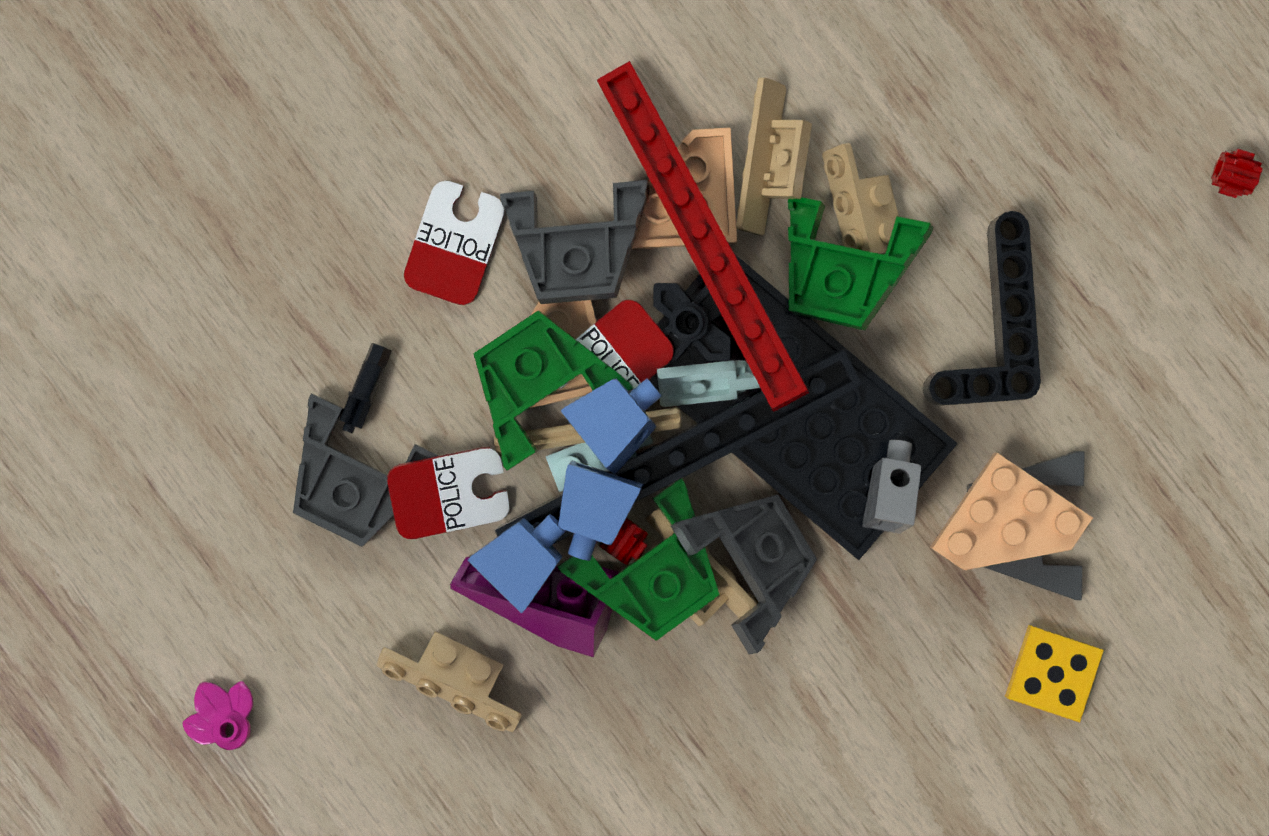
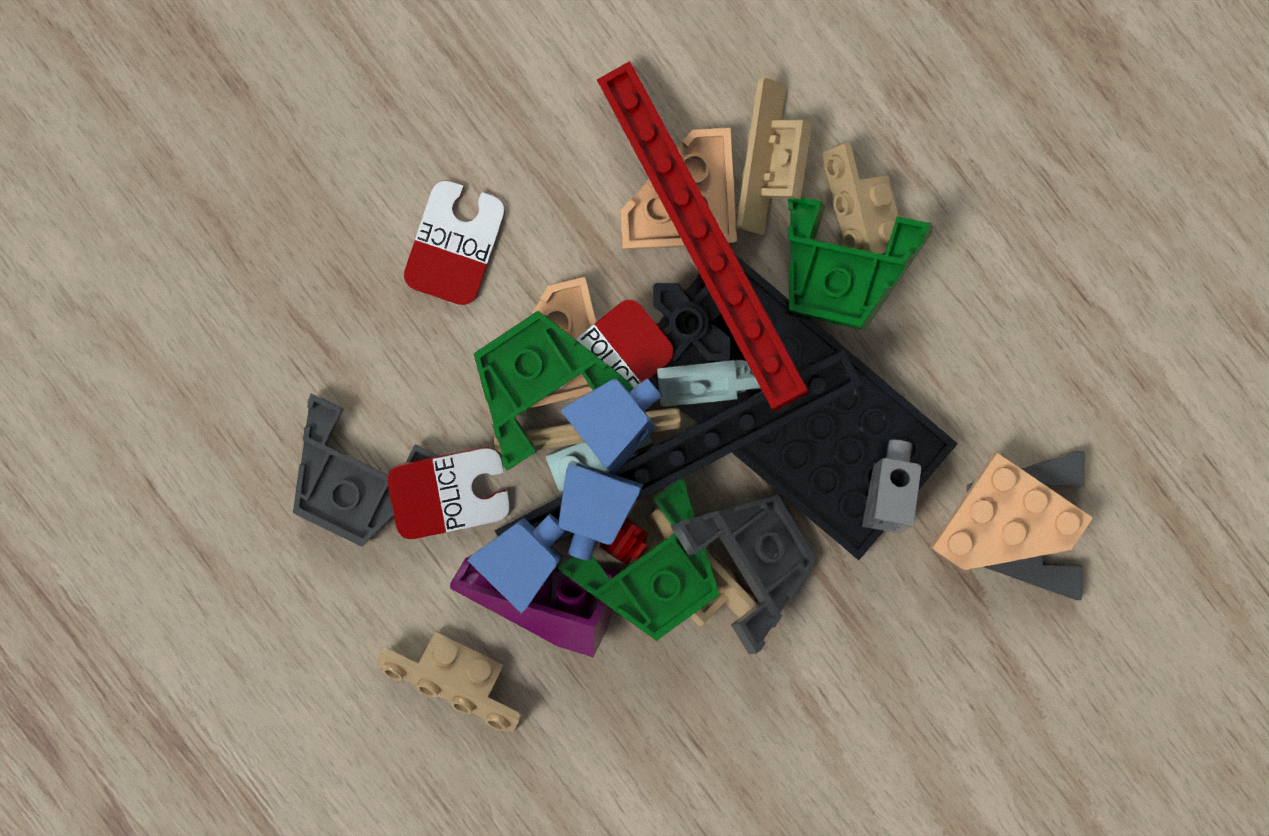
(218, 709): dark pink plate -> none
(365, 388): black piece -> none
(577, 259): dark grey wing -> none
(1004, 325): black beam -> none
(1054, 673): yellow tile -> none
(1236, 173): red gear -> none

